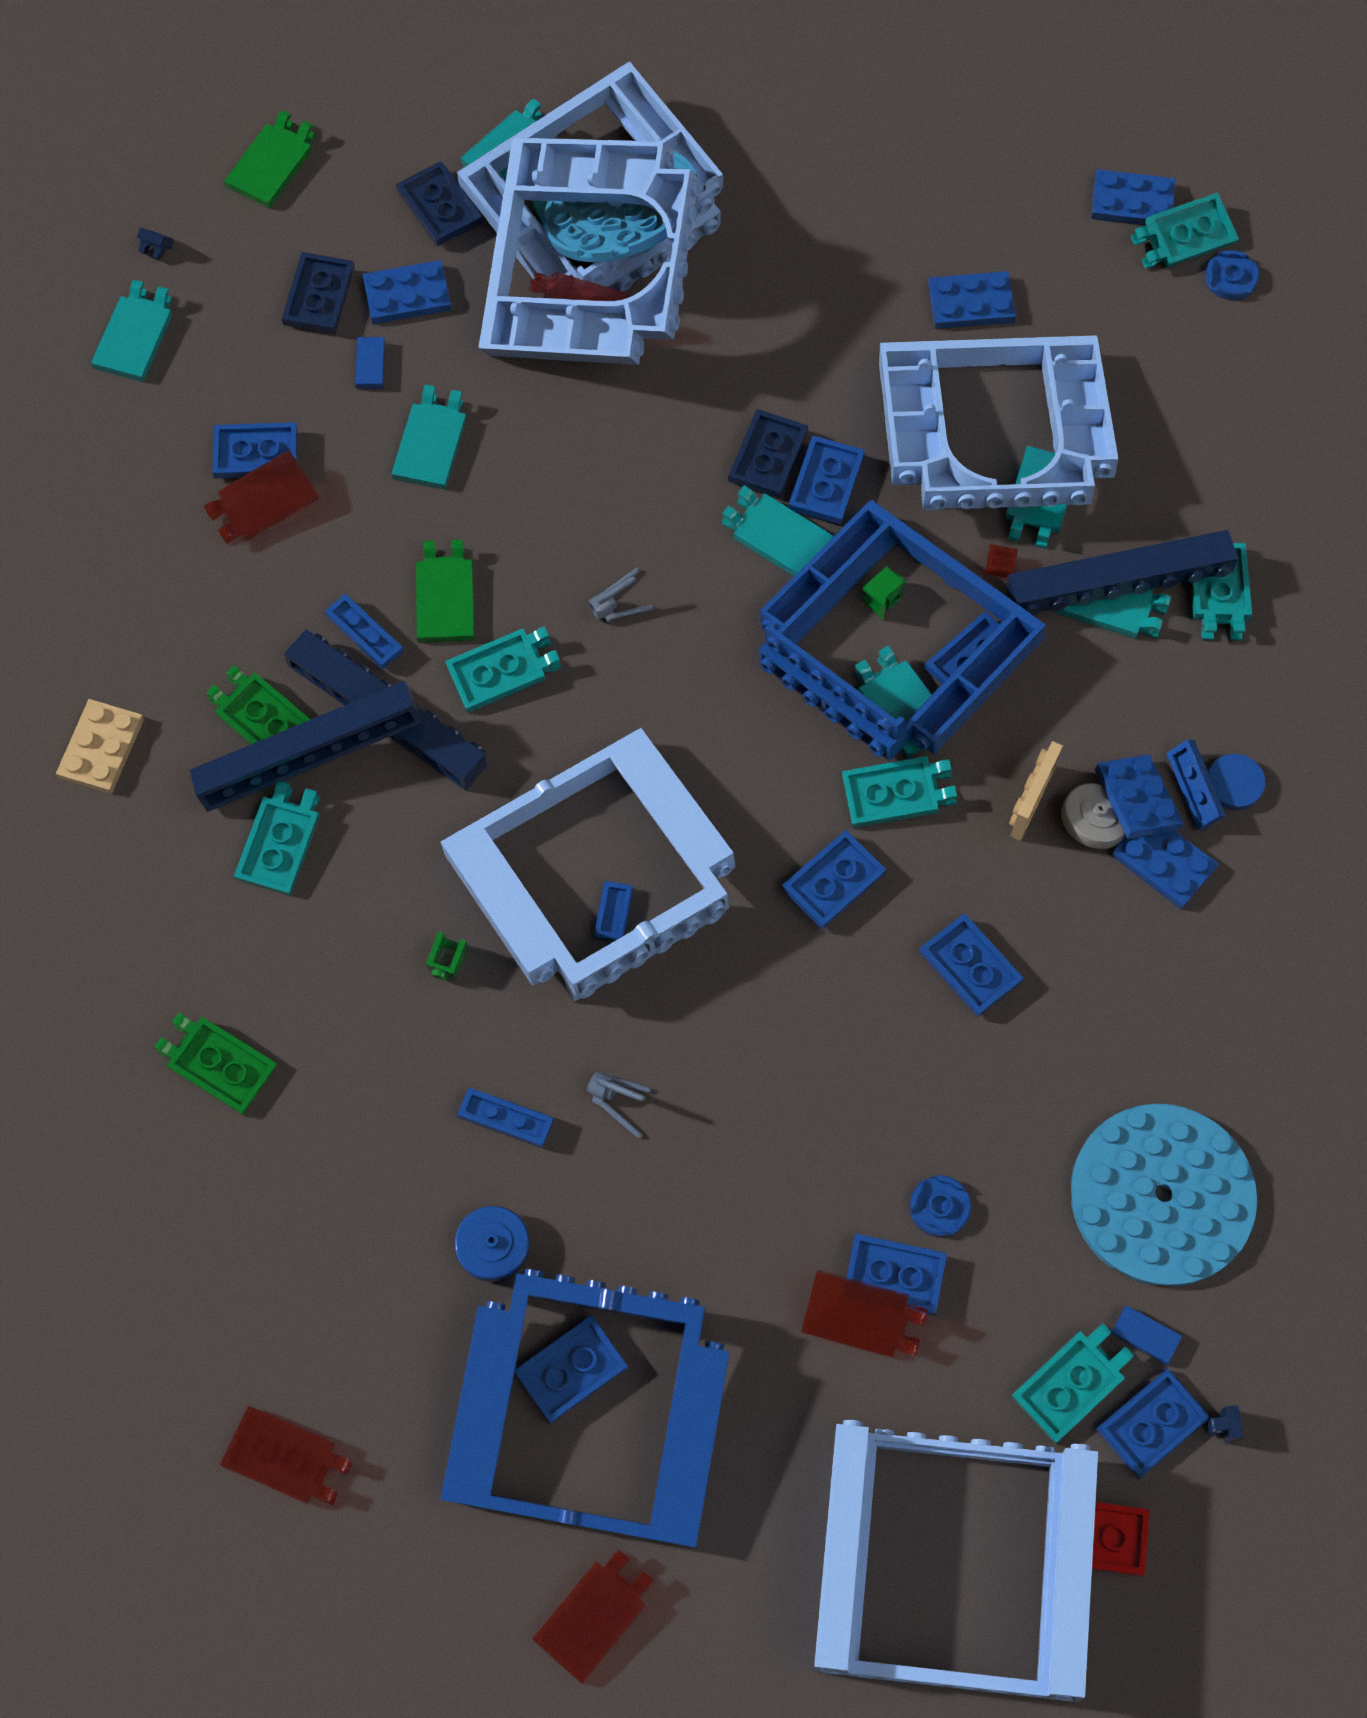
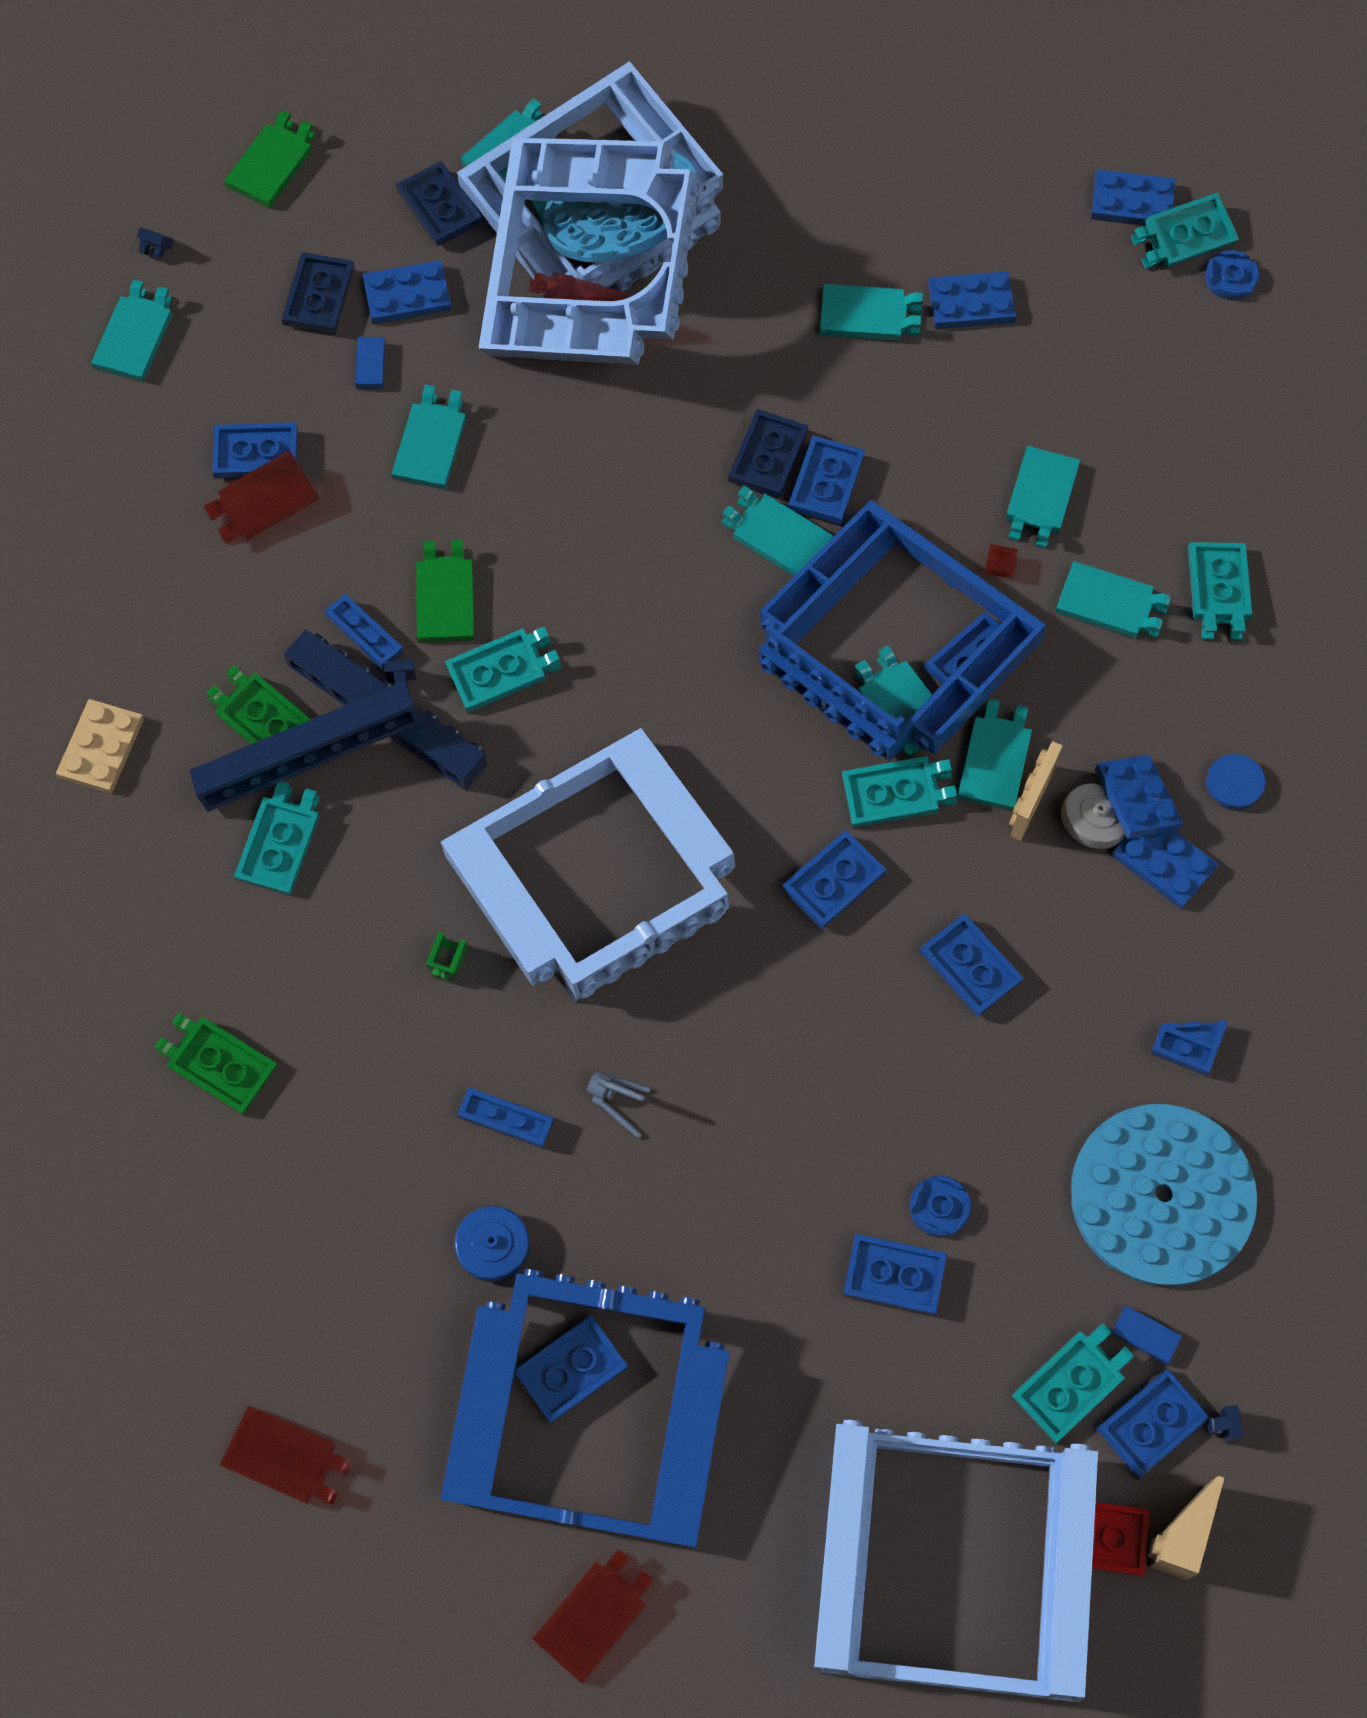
(400, 671): none -> dark blue tile
(604, 603): sand blue plant -> none
(613, 911): blue tile -> none
(861, 1315): clear red tile -> none
(869, 312): none -> teal tile
(883, 591): green window -> none
(995, 759): none -> teal tile
(1077, 414): light blue door -> none
(1123, 573): dark blue brick -> none
(1183, 1542): none -> tan slope
(1189, 1044): none -> blue wing
(1196, 784): blue plate -> none

